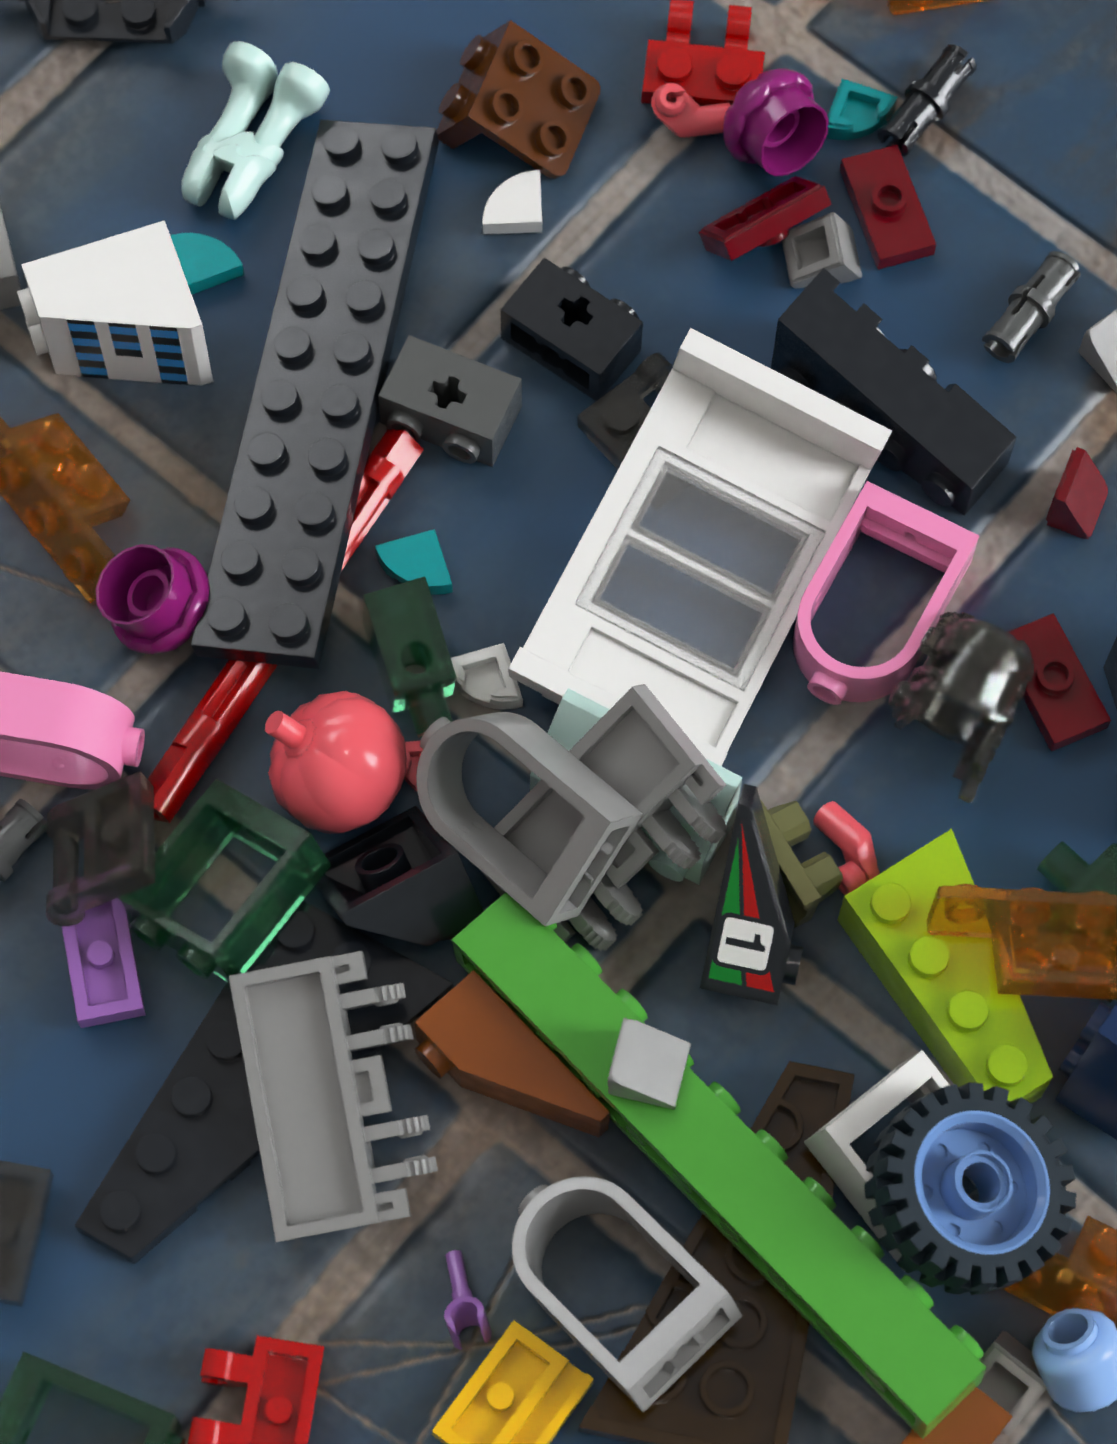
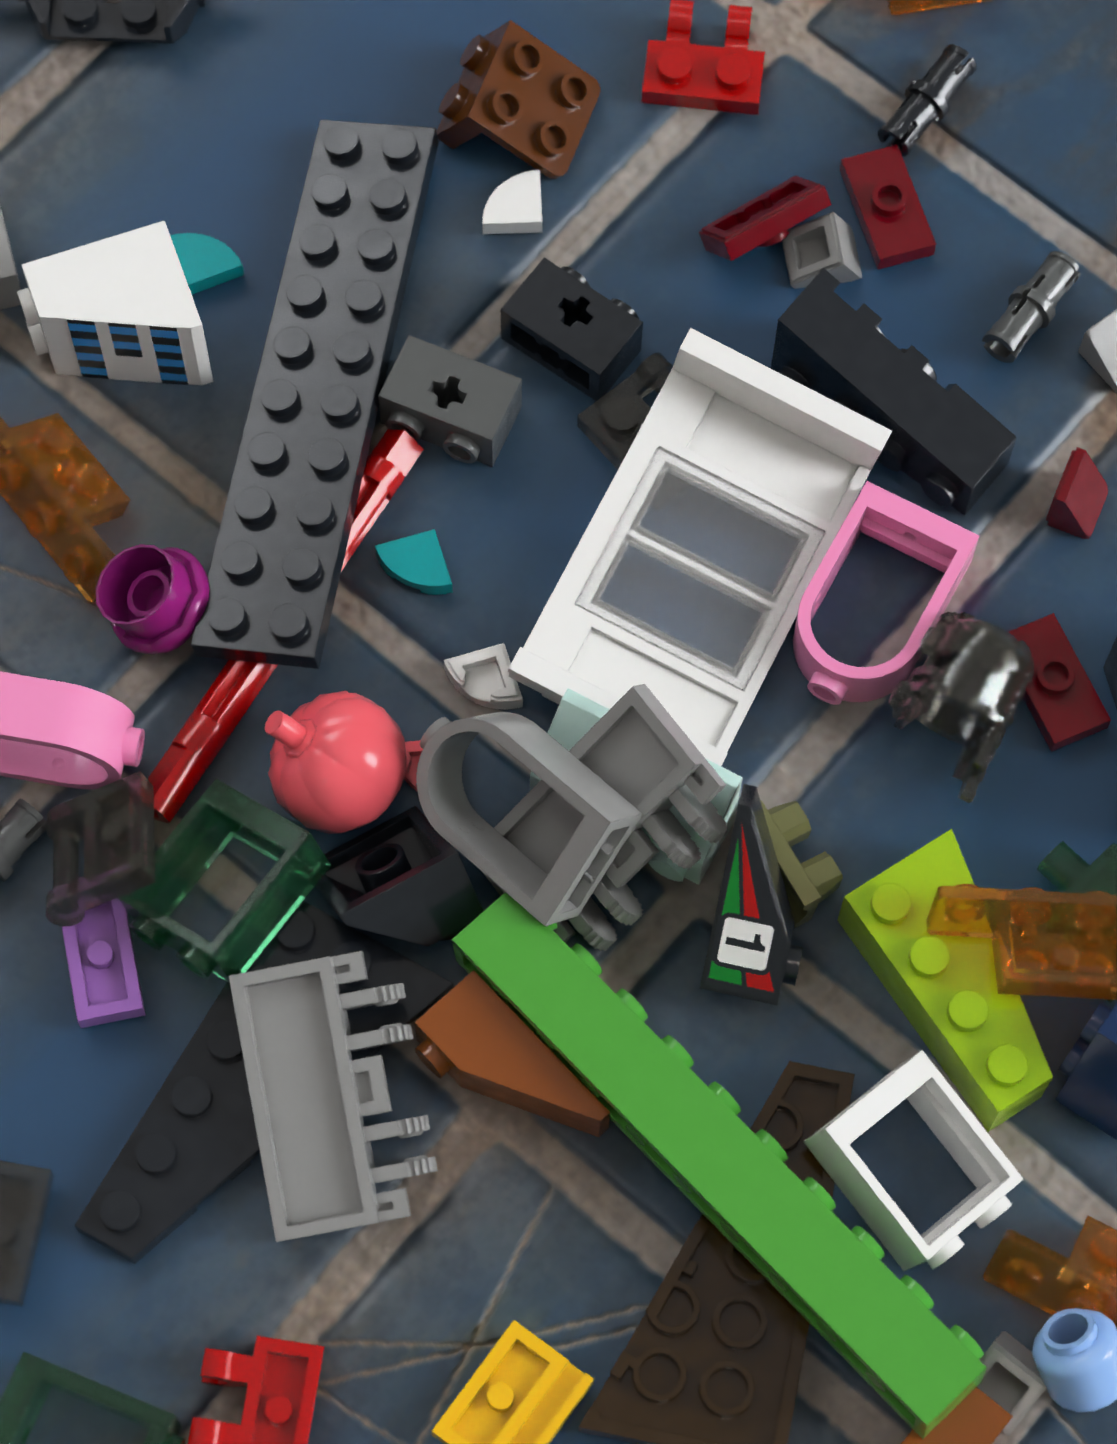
(248, 157): light aqua piece -> none
(407, 632): clear green torso -> none
(464, 1308): medium lavender hand -> none
(647, 1065): light grey slope -> none
(676, 1340): light grey window -> none
(684, 115): coral arm -> none
(775, 122): magenta piece -> none
(854, 843): coral arm -> none
(858, 111): teal tile -> none
(931, 1216): wheel -> none

